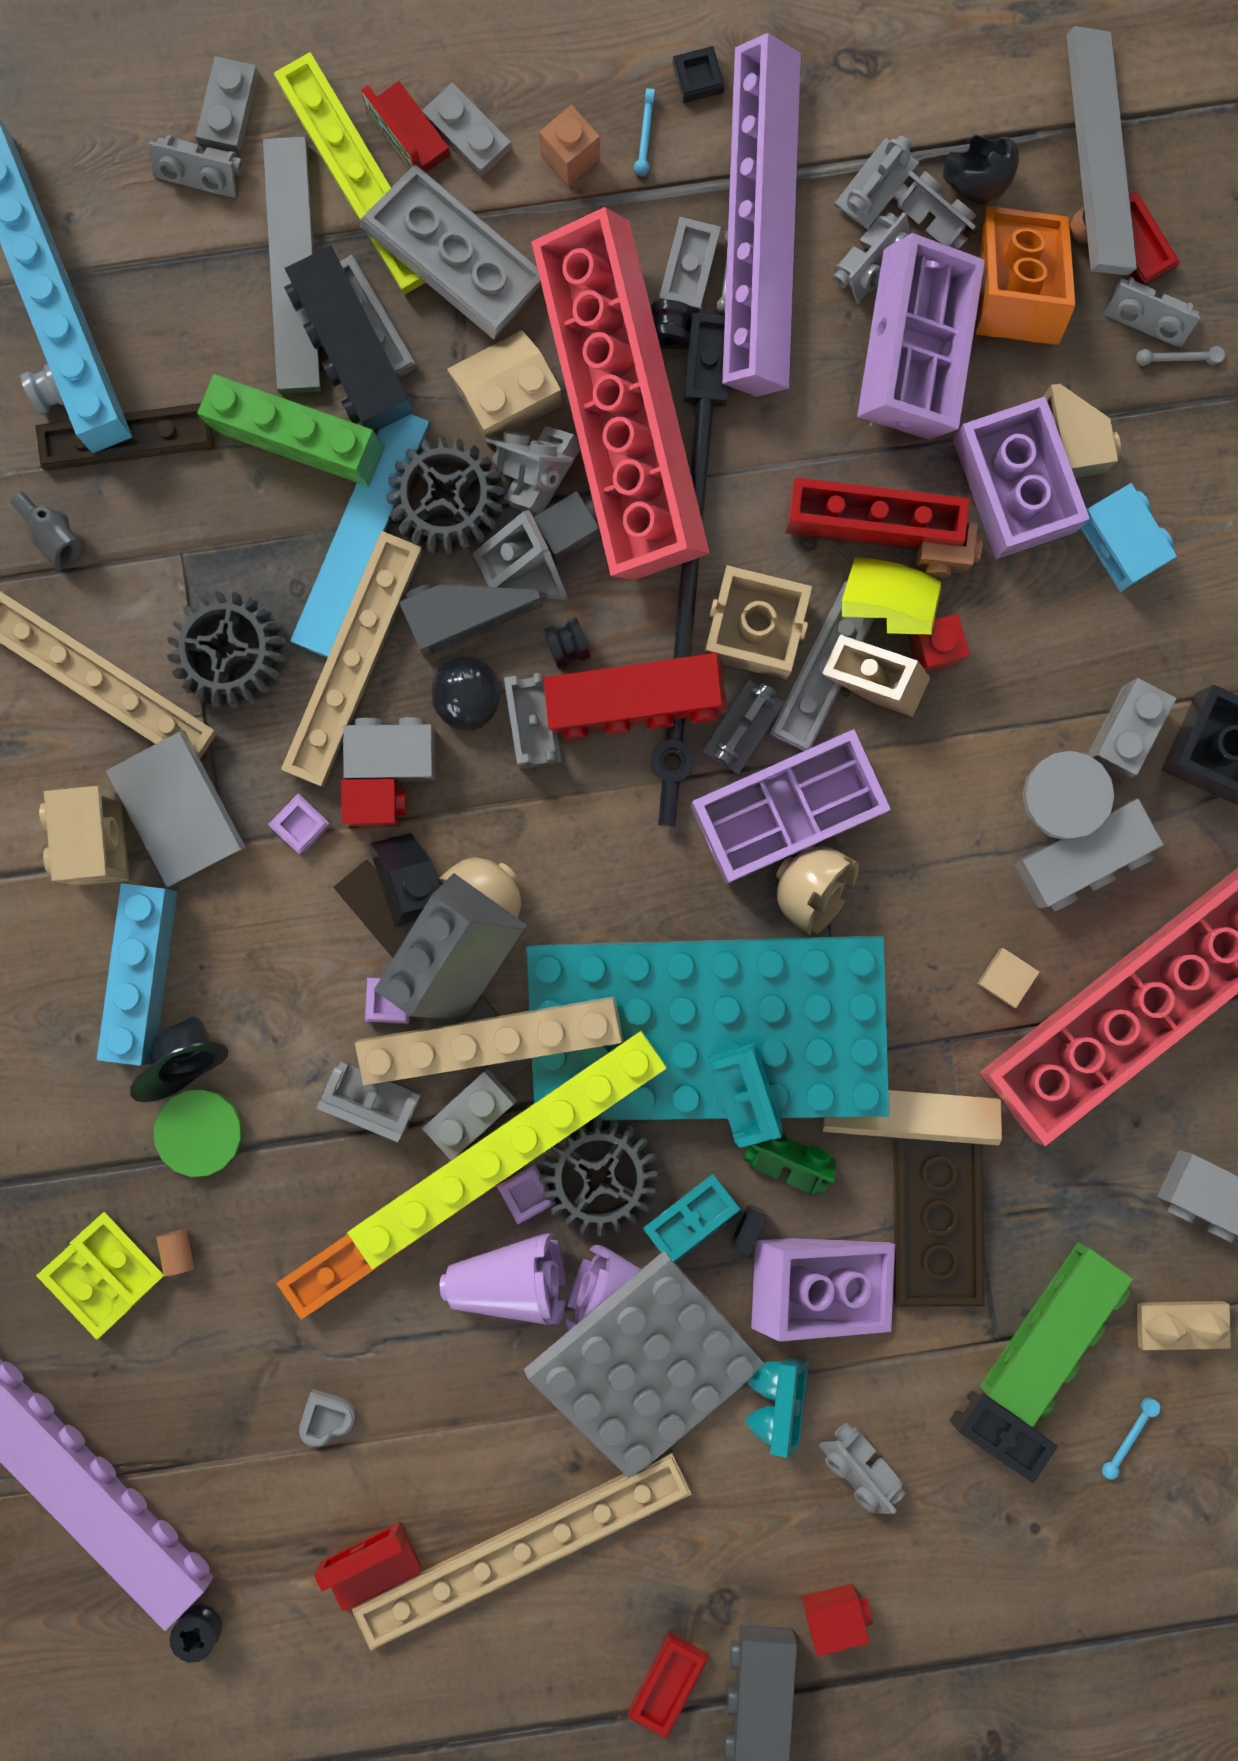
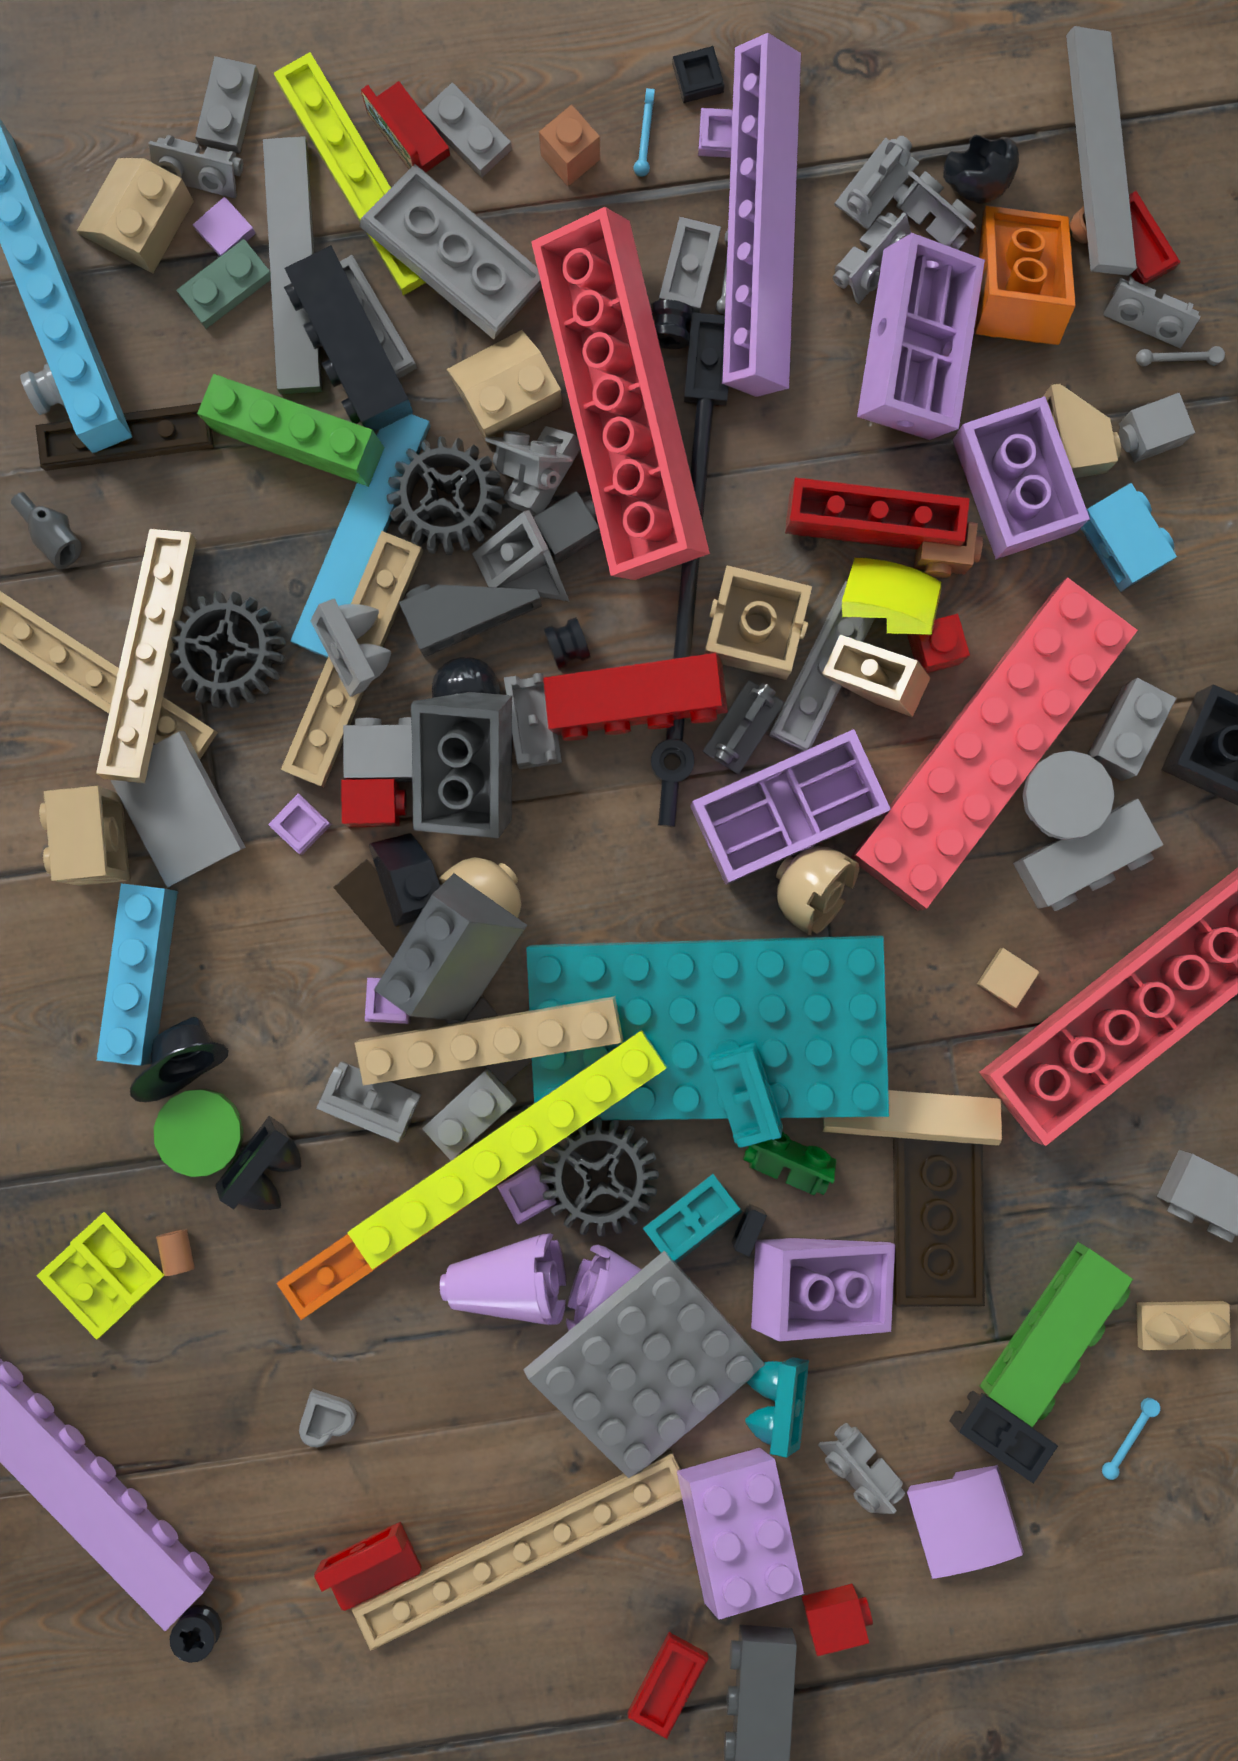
(137, 212): none -> tan slope
(146, 656): none -> plate
(223, 227): none -> lavender tile
(224, 283): none -> sand green plate
(244, 1179): none -> black tile
(338, 631): none -> light grey tile
(462, 764): none -> dark grey slope
(715, 132): none -> lavender tile
(740, 1533): none -> lavender brick
(965, 1522): none -> lavender slope
(993, 744): none -> coral brick
(1155, 428): none -> light grey brick

